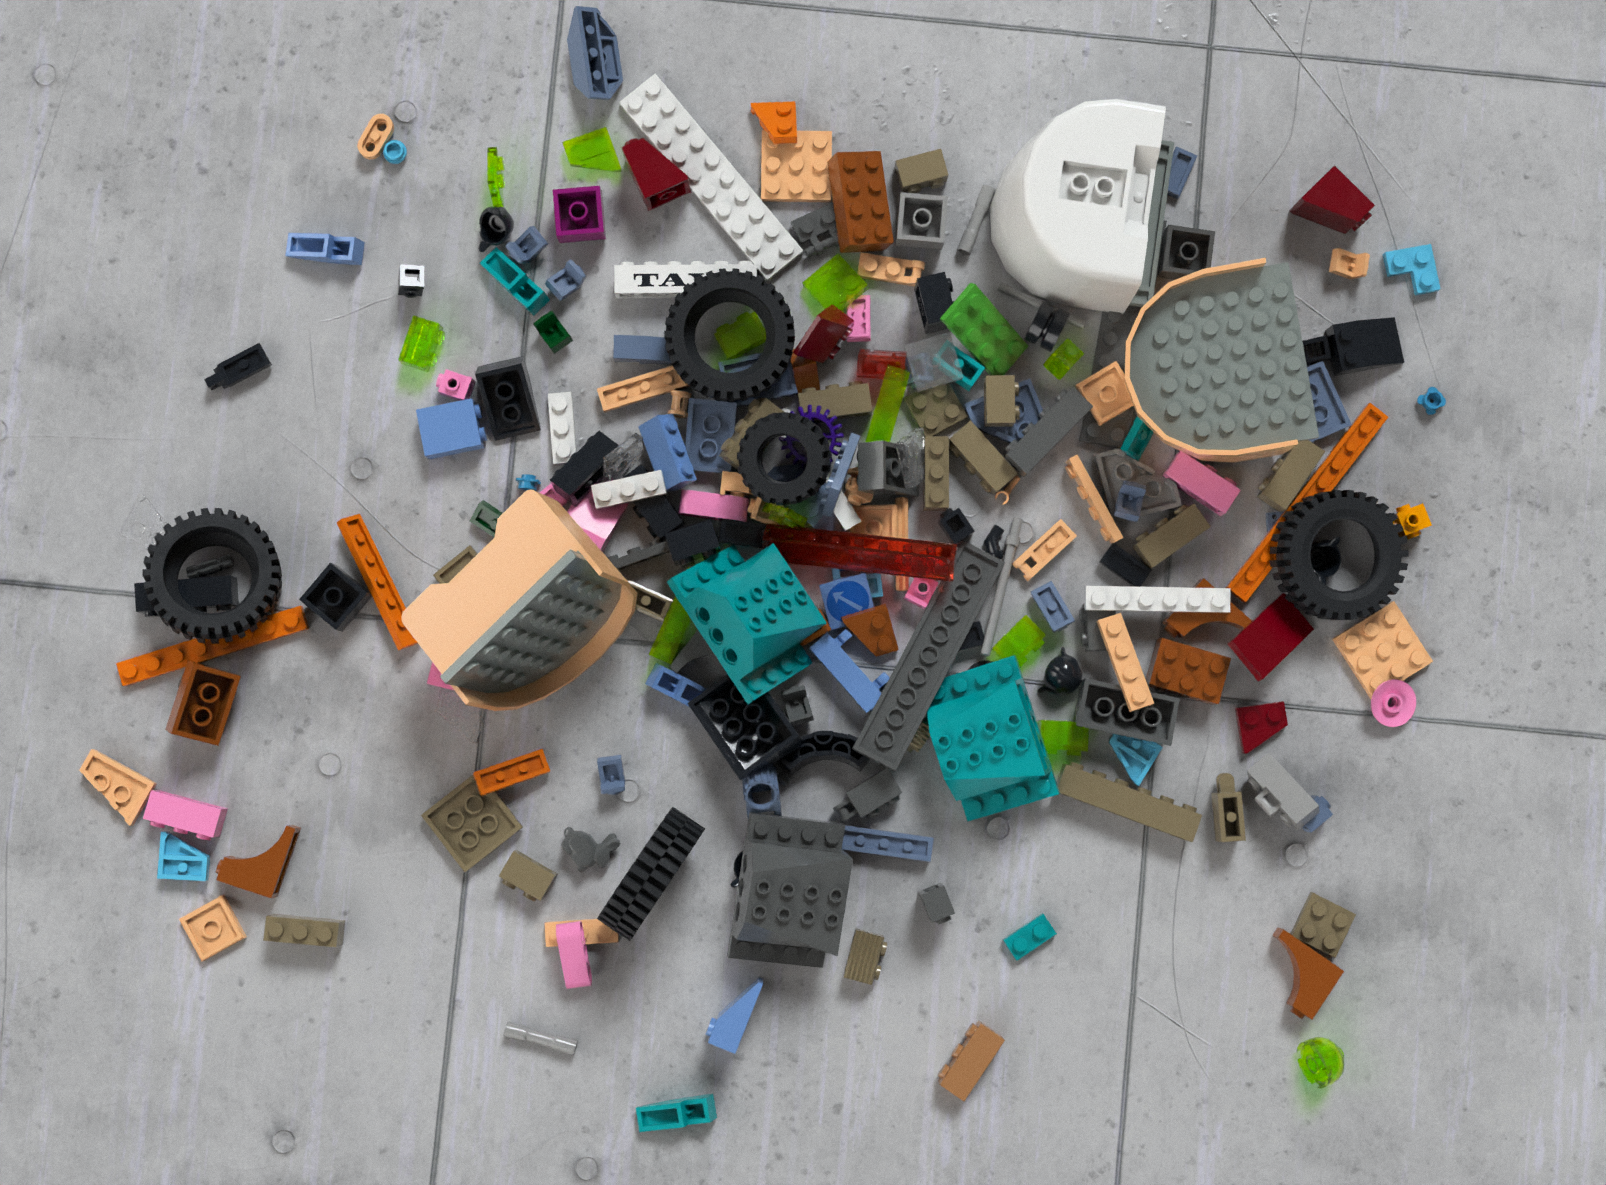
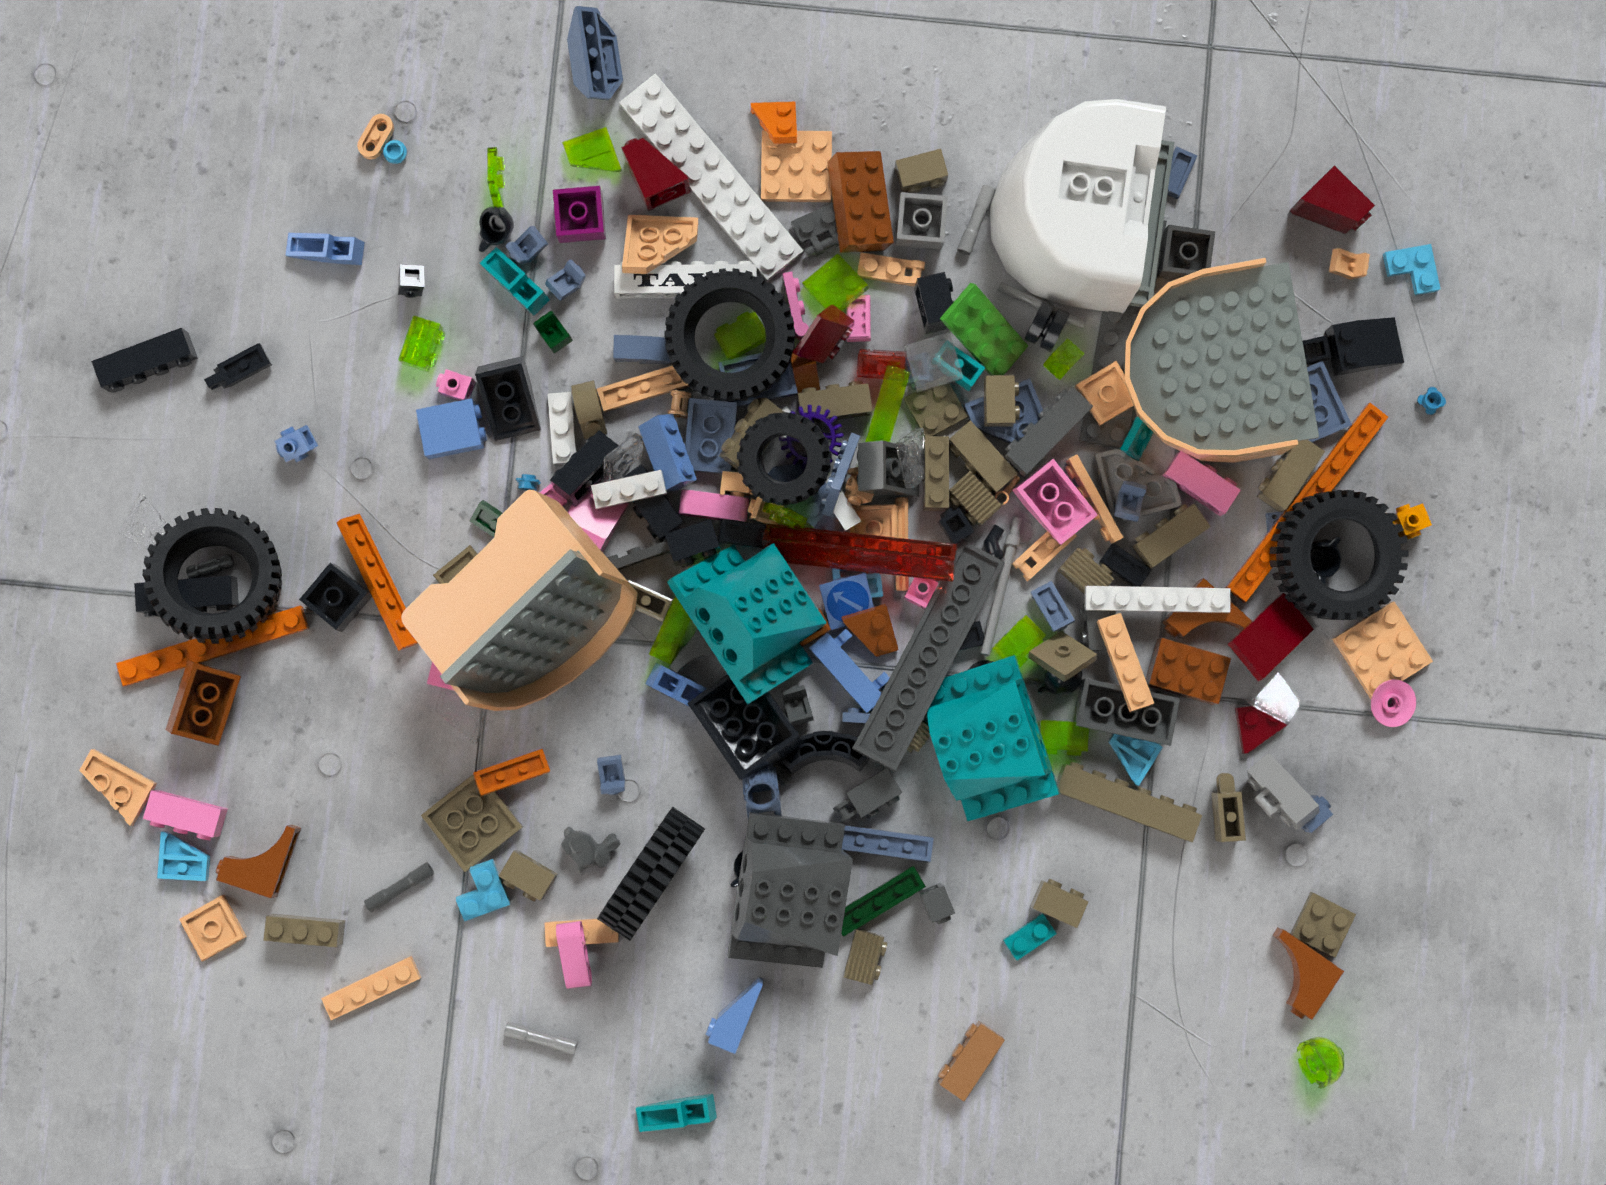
(144, 360): none -> black brick
(295, 443): none -> medium blue brick
(371, 988): none -> light nougat plate
(386, 895): none -> dark grey piece
(489, 893): none -> medium azure plate
(588, 408): none -> dark tan brick
(655, 240): none -> light nougat plate
(796, 307): none -> bright pink plate
(855, 715): none -> sand blue bracket
(881, 899): none -> dark green plate
(973, 499): none -> dark tan brick
(1055, 501): none -> bright pink slope
(1059, 903): none -> dark tan brick
(1062, 656): none -> dark tan plate
(1084, 571): none -> dark tan brick
(1274, 697): none -> clear wing

